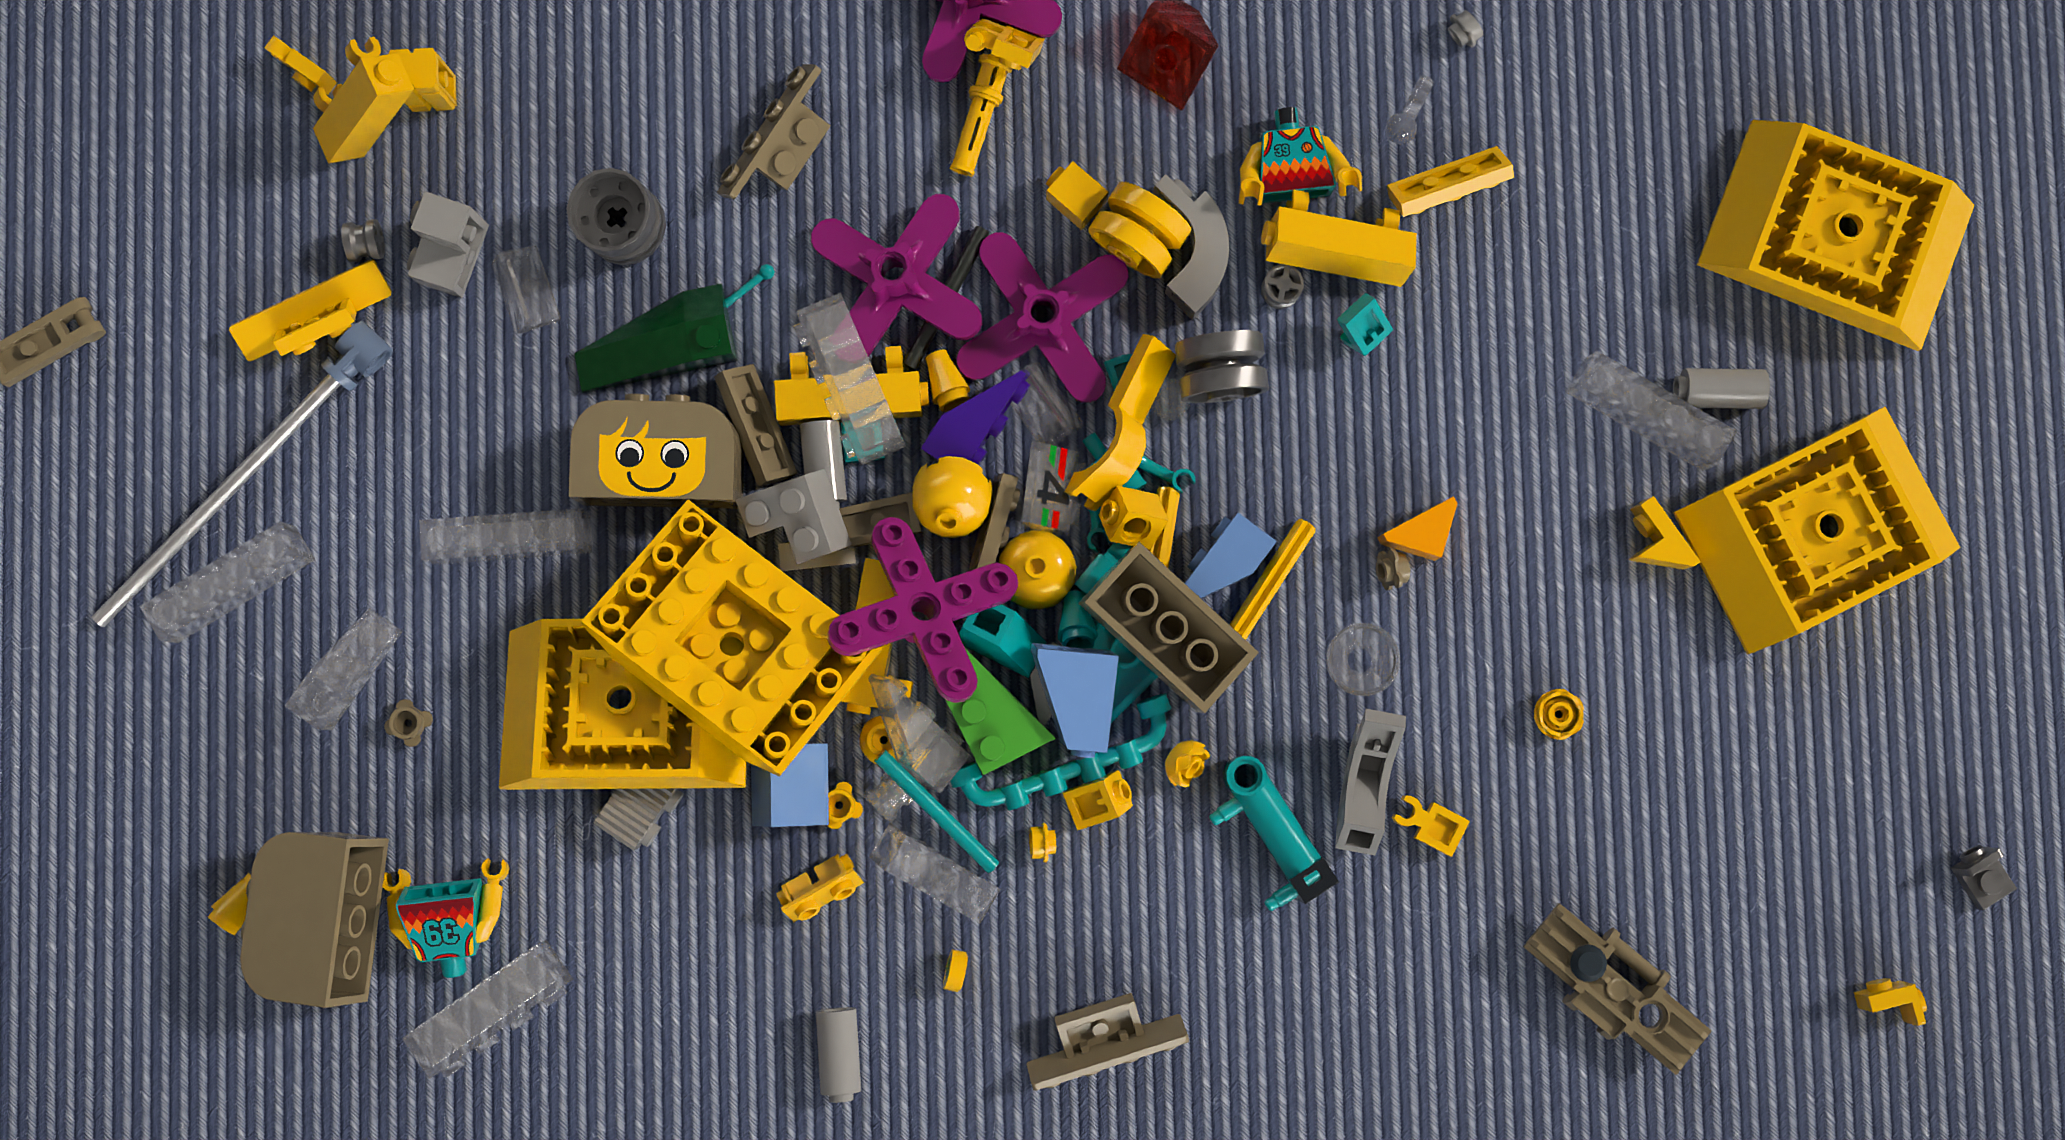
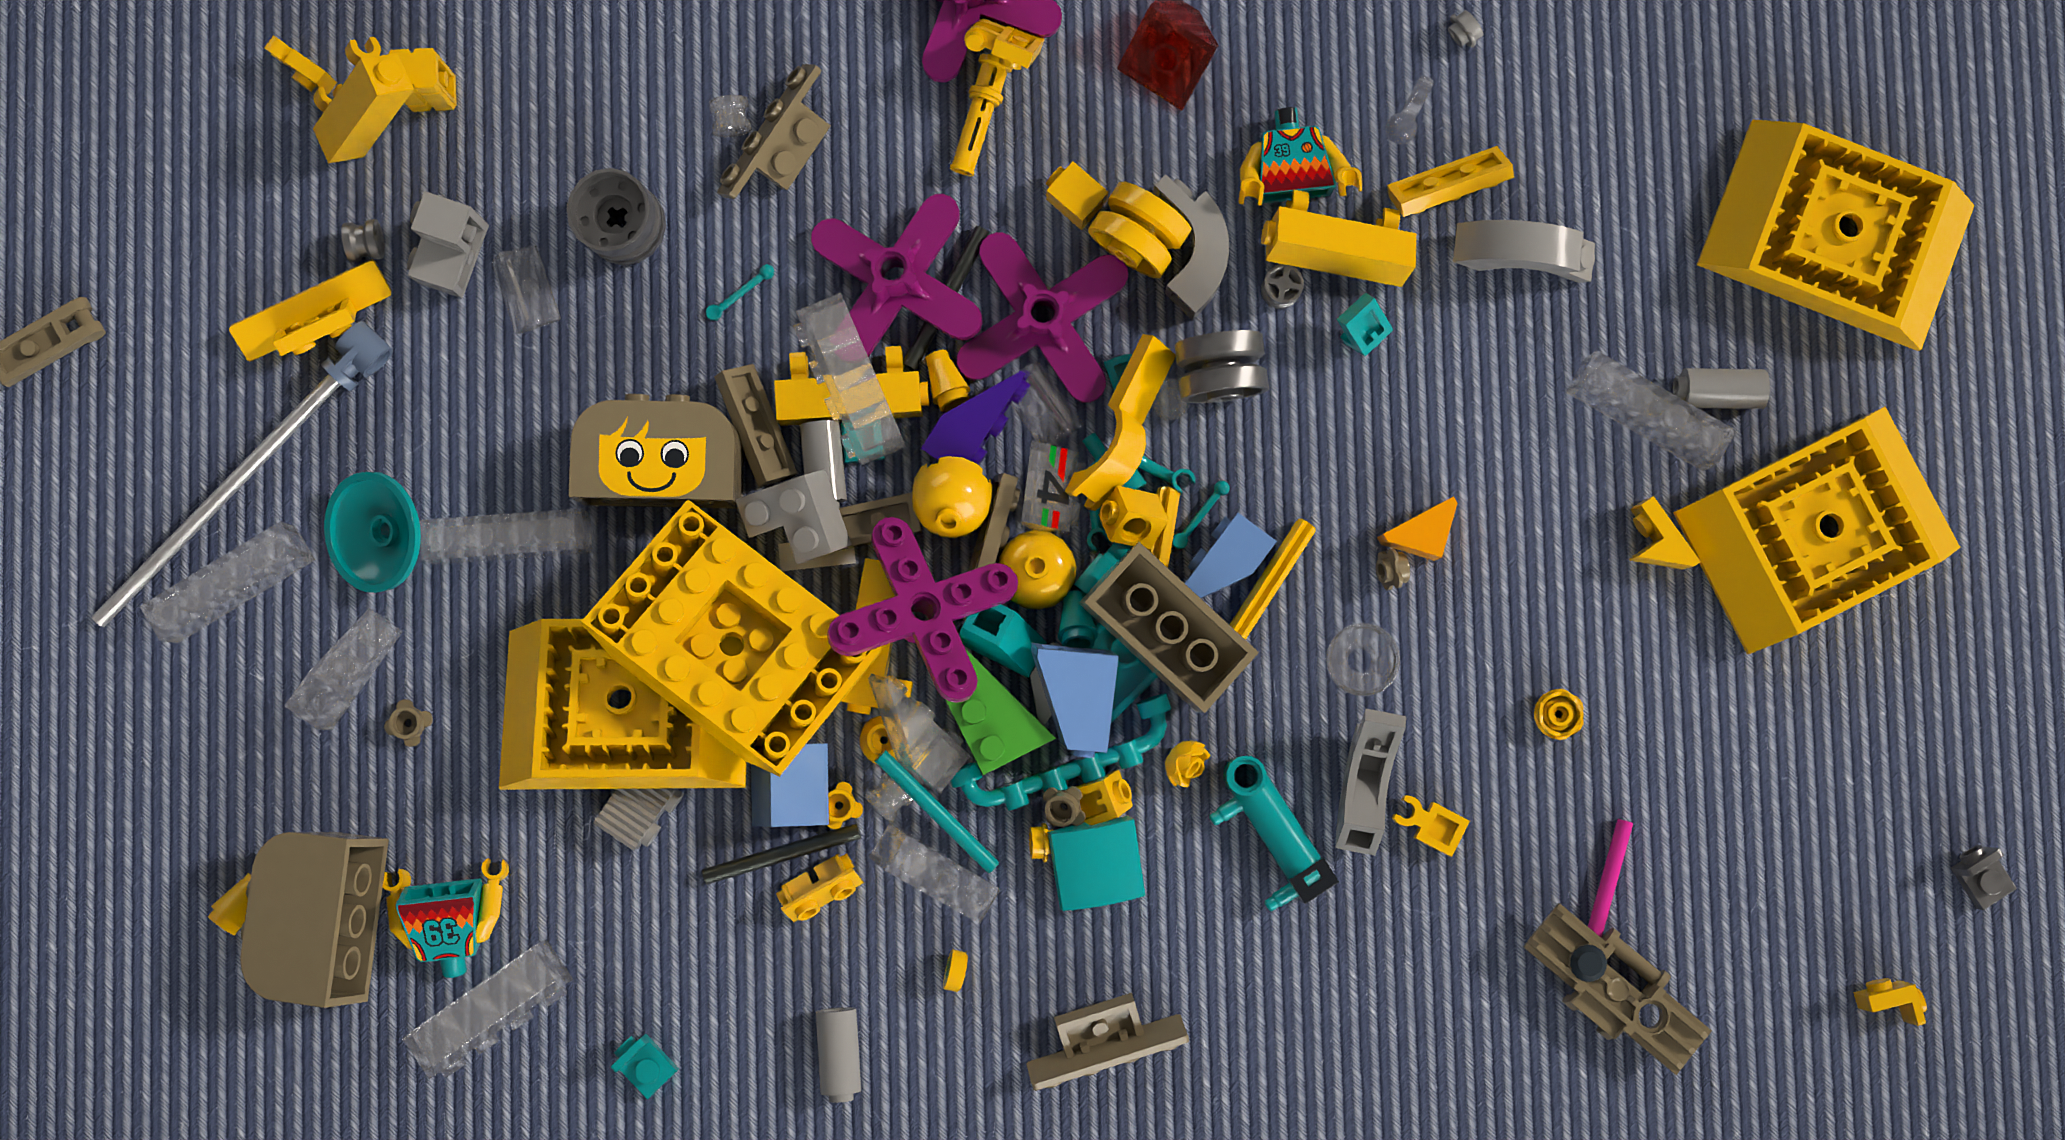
(372, 532): none -> teal dish
(644, 1064): none -> teal bracket
(670, 339): dark green wedge -> none
(730, 116): none -> clear wheel
(781, 854): none -> pearl dark grey bar
(1056, 814): none -> dark tan plate
(1096, 864): none -> teal slope
(1181, 539): none -> teal hinge
(1525, 246): none -> light grey arch
(1610, 876): none -> dark pink bar

